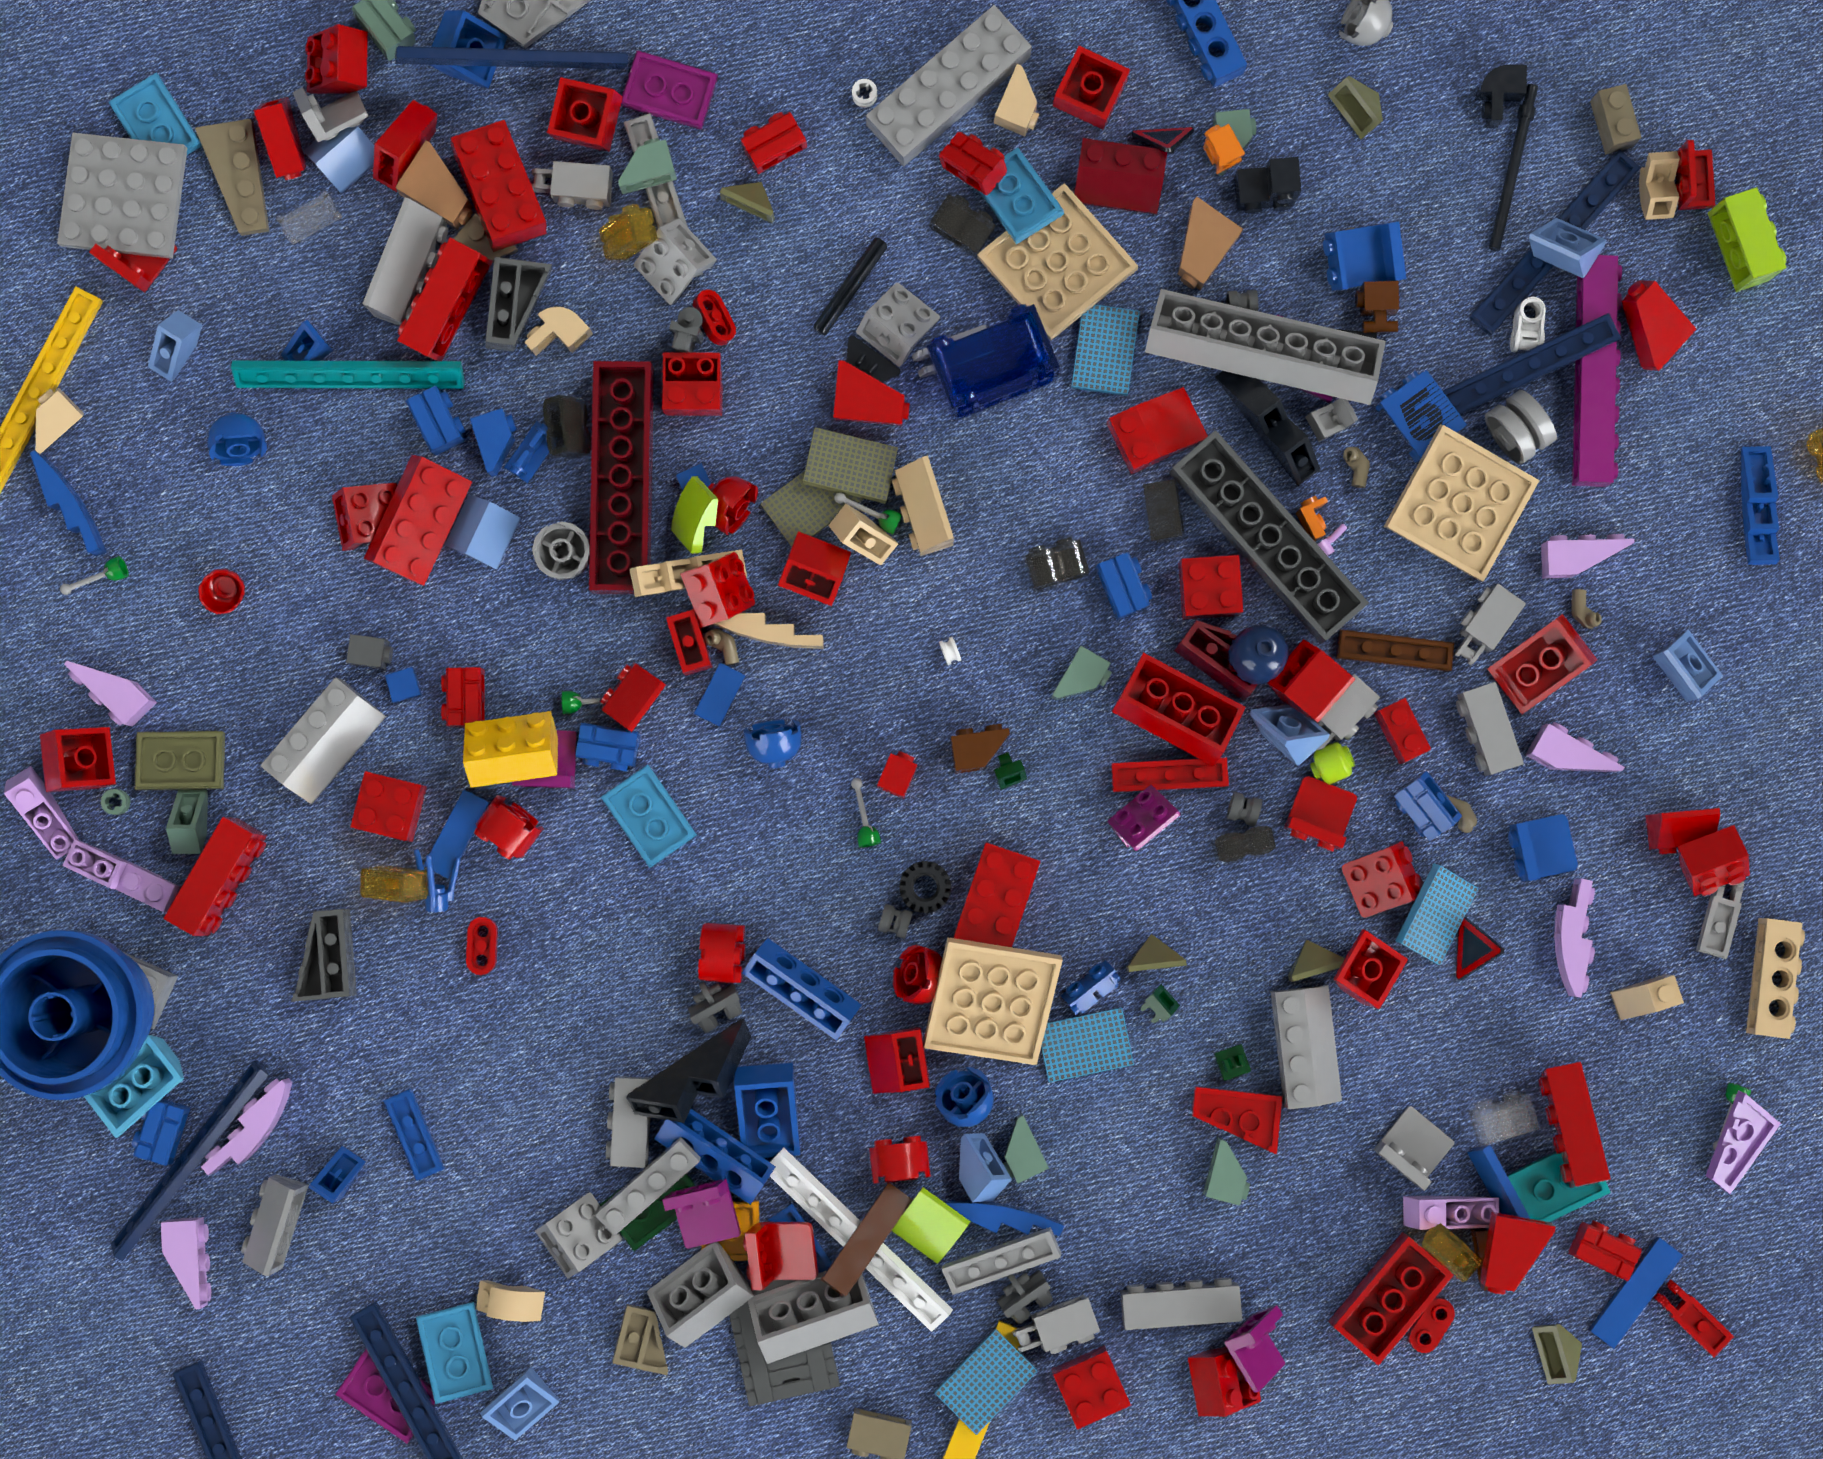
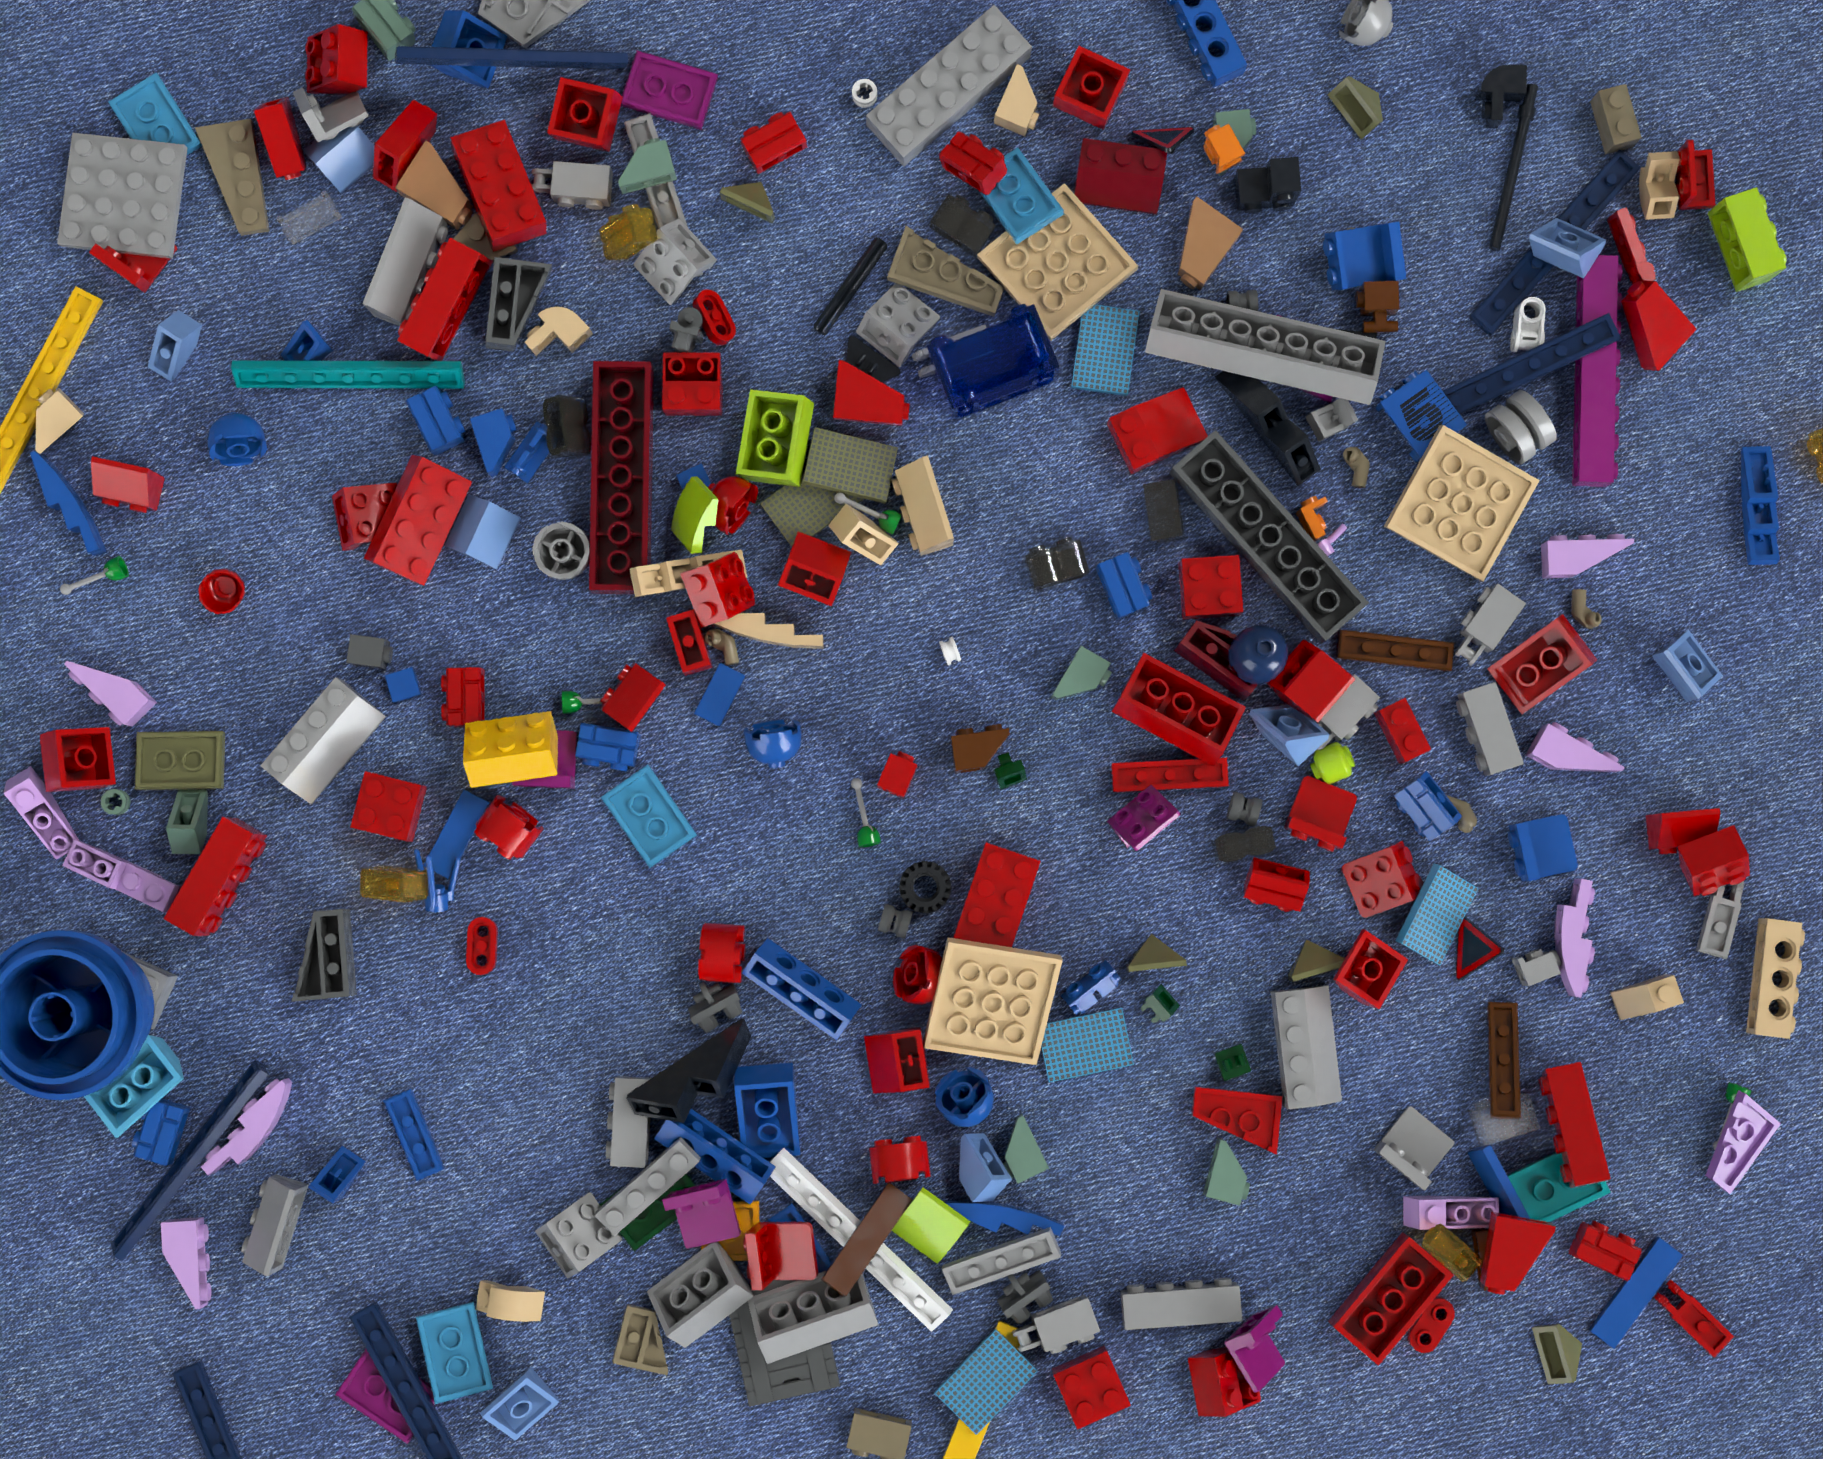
(126, 484): none -> slope
(775, 438): none -> lime brick
(932, 271): none -> dark tan wing
(1276, 885): none -> red brick
(1503, 1060): none -> reddish brown tile
(1537, 966): none -> light grey brick
(1629, 247): none -> red hinge

